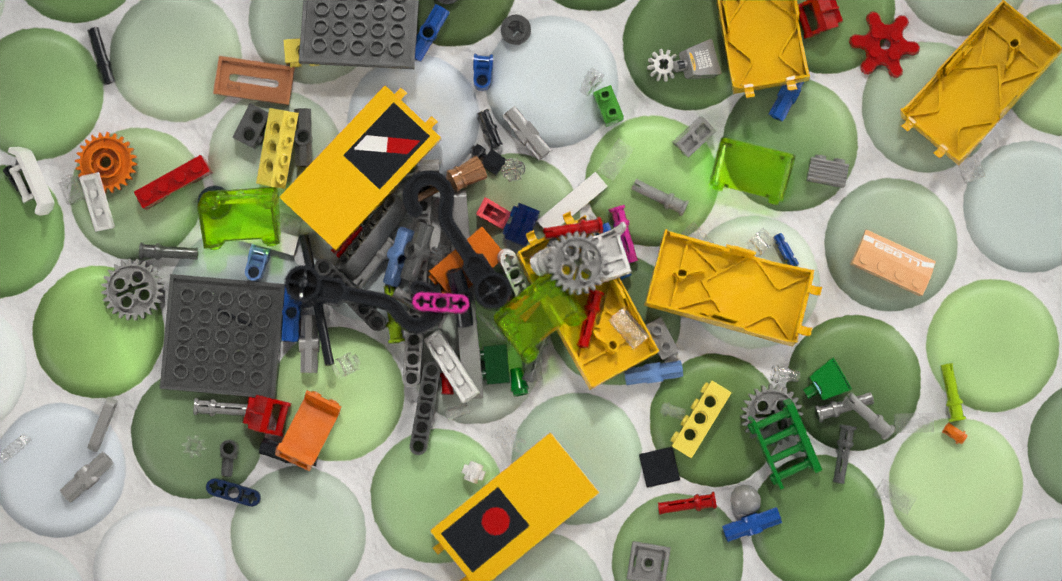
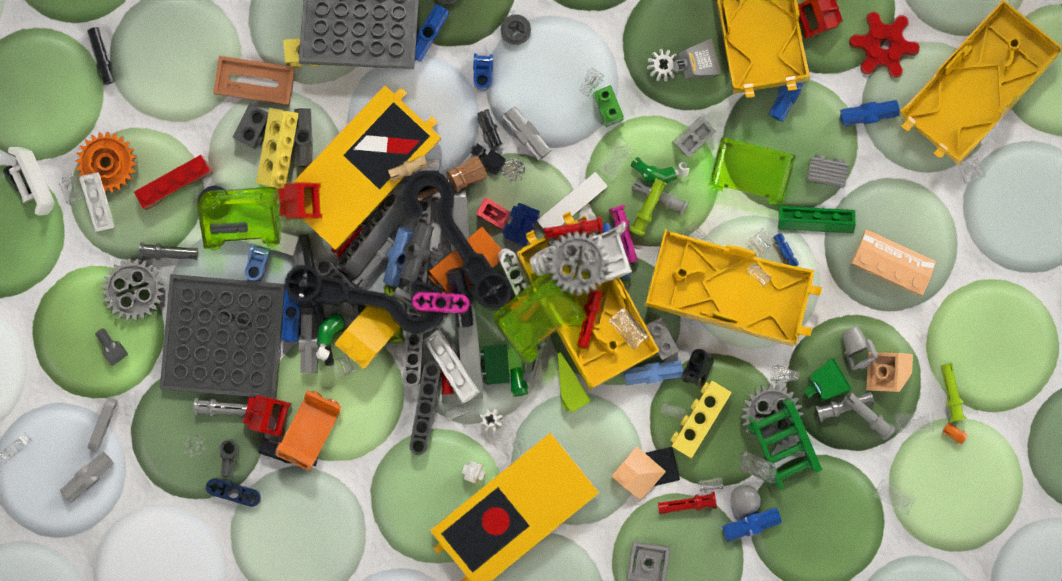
(113, 350): none -> dark grey axle
(229, 228): none -> dark grey axle
(293, 200): none -> red piece
(326, 330): none -> green arm
(367, 335): none -> yellow slope
(408, 168): none -> tan pin
(496, 424): none -> white gear
(571, 389): none -> lime slope
(638, 473): none -> light nougat slope
(644, 215): none -> lime pin
(667, 175): none -> green arm
(698, 369): none -> black piece
(710, 484): none -> clear pin
(757, 467): none -> clear plate
(758, 274): none -> clear pin
(816, 219): none -> green slope
(839, 477): dark grey pin -> none
(855, 343): none -> light grey piece
(869, 113): none -> blue piece
(889, 371): none -> light nougat slope

